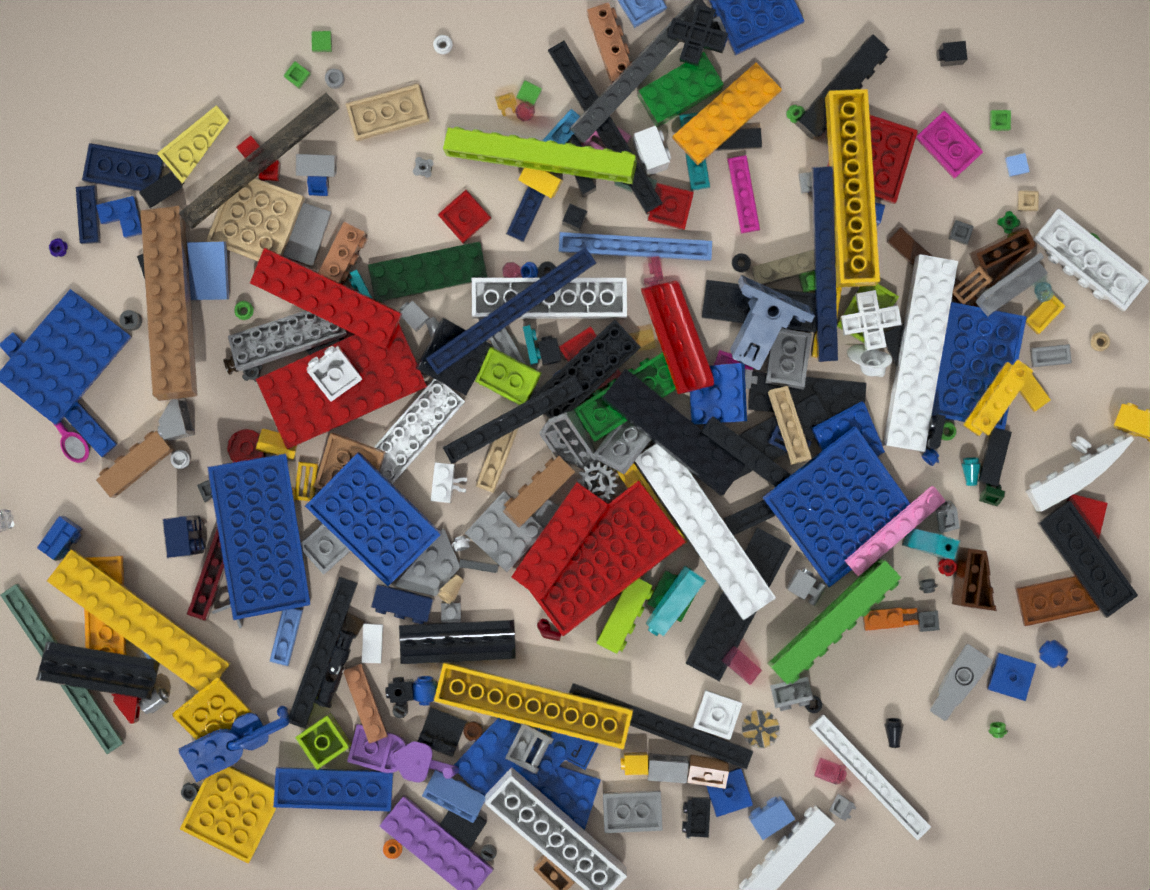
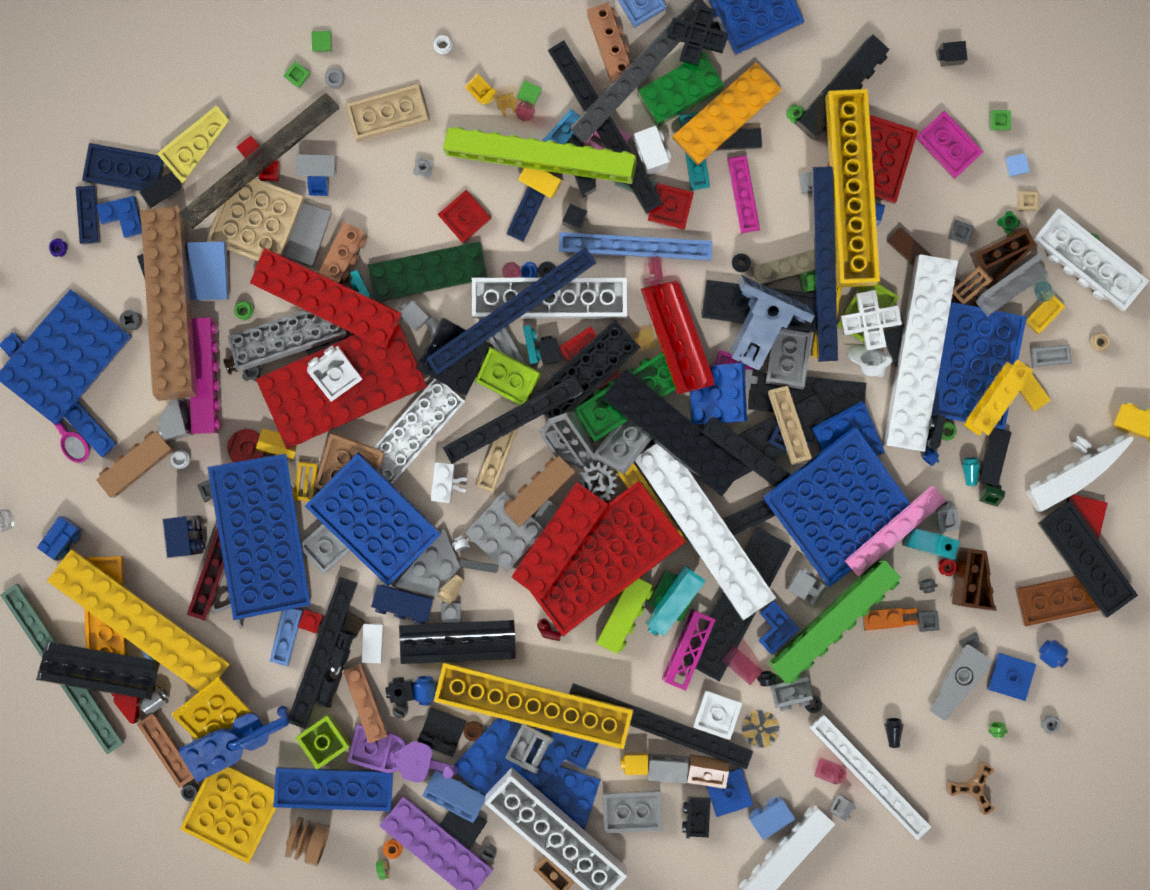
(165, 749): none -> nougat plate
(206, 405): none -> dark pink brick
(307, 841): none -> medium nougat wheel
(310, 621): none -> red plate
(382, 869): none -> bright green tile
(480, 90): none -> yellow bracket
(681, 647): none -> dark pink fence
(766, 678): none -> black plate
(782, 627): none -> blue plate
(971, 639): none -> dark grey tile
(974, 787): none -> medium nougat piece
(1055, 724): none -> light grey plate

